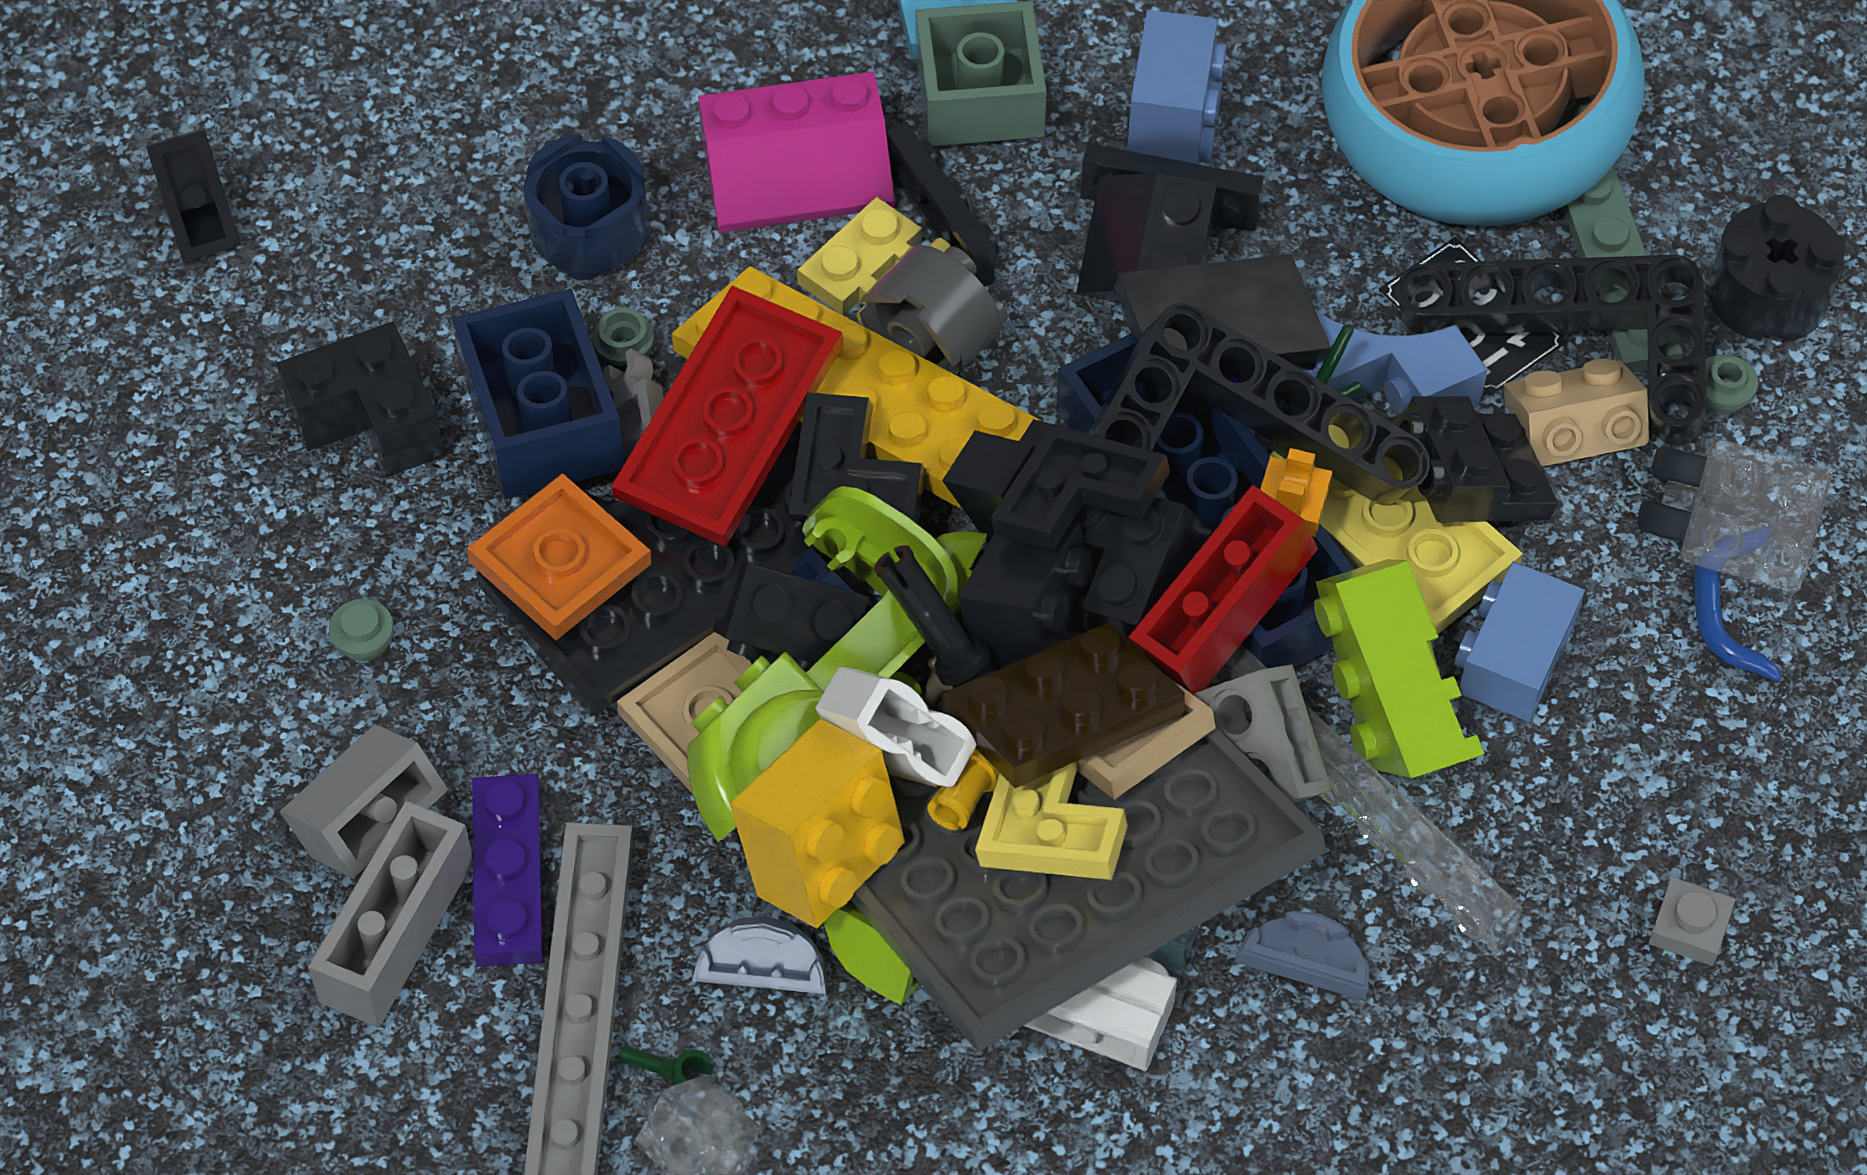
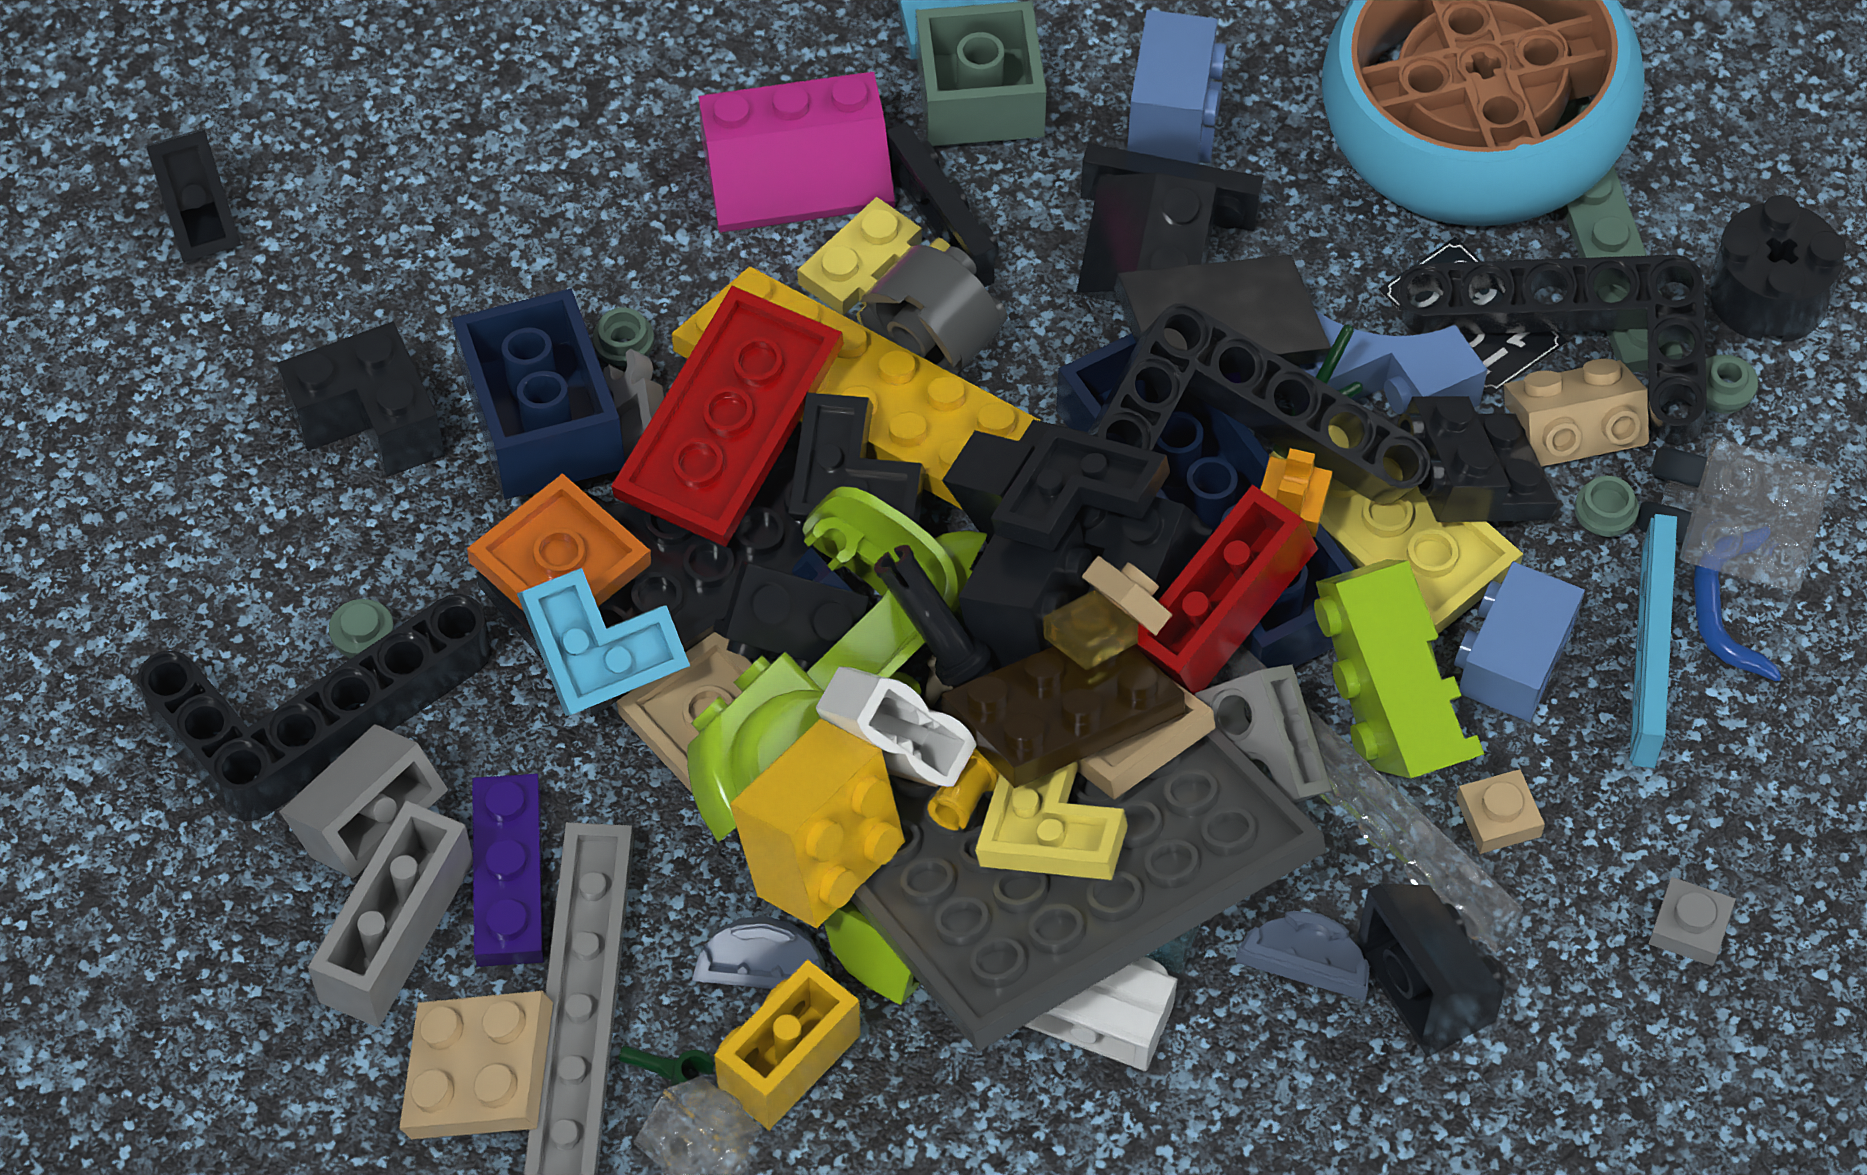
(314, 712): none -> black beam
(476, 1065): none -> tan plate
(585, 656): none -> medium azure plate
(586, 205): dark blue brick -> none
(787, 1043): none -> yellow brick
(1090, 629): none -> clear yellow plate
(1129, 591): none -> tan plate
(1427, 965): none -> black slope
(1500, 811): none -> tan plate
(1607, 506): none -> sand green plate
(1653, 641): none -> medium azure tile

